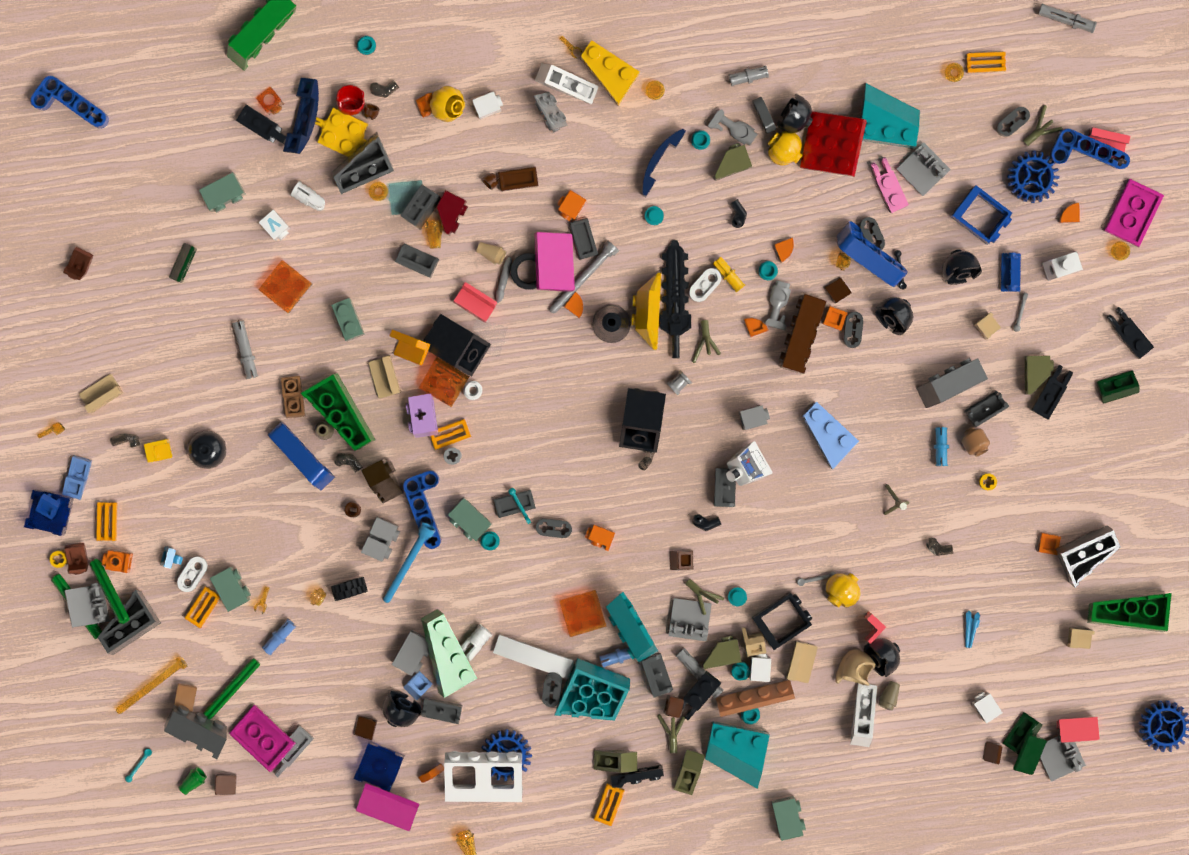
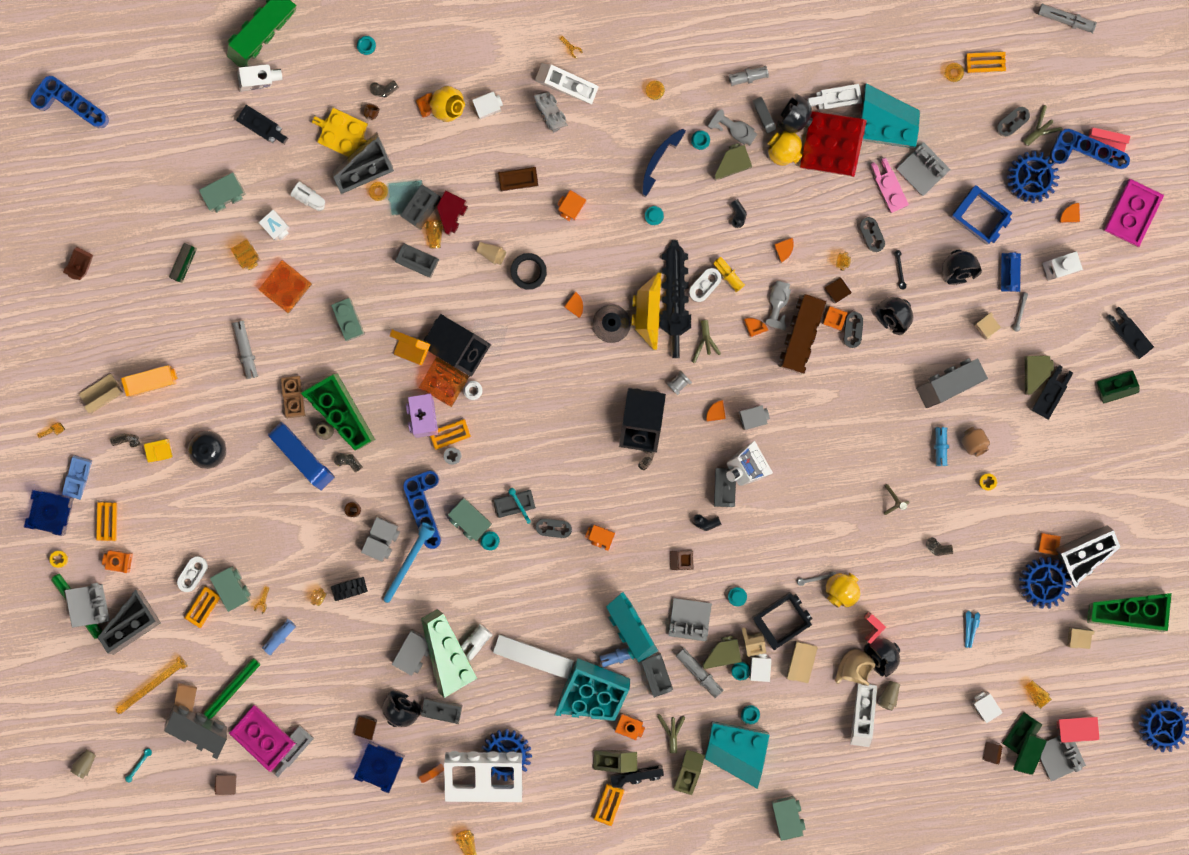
(48, 506): blue tile -> none
(76, 558): copper bracket -> none
(83, 764): none -> dark tan cone
(109, 591): green axle -> none
(149, 381): none -> light orange slope
(169, 557): tile -> none
(193, 780): green cone -> none
(246, 255): none -> clear yellow brick
(249, 78): none -> white torso
(275, 107): clear orange bracket -> none
(306, 116): dark blue slope -> none
(350, 100): red hair -> none
(382, 480): dark brown wedge -> none
(384, 377): tan panel -> none
(387, 807): dark pink tile -> none
(417, 685): light blue slope -> none
(475, 302): coral panel -> none
(490, 180): reddish brown hinge -> none
(503, 279): light grey piece -> none
(554, 261): dark pink tile -> none
(555, 690): dark grey beam -> none
(582, 613): clear orange plate -> none
(583, 238): dark grey tile -> none
(608, 250): light grey piece -> none
(610, 71): yellow wedge -> none
(626, 720): none -> orange brick
(673, 706): reddish brown slope -> none
(697, 590): olive plant -> none
(700, 693): black hinge -> none
(716, 412): none -> orange tile
(755, 698): nougat plate -> none
(768, 270): teal plate -> none
(830, 435): light blue wedge -> none
(837, 97): none -> white hinge
(864, 252): blue beam -> none
(986, 408): dark grey hinge -> none
(1038, 695): none -> clear yellow cone
(1044, 591): none -> blue gear
(1120, 251): clear yellow plate -> none

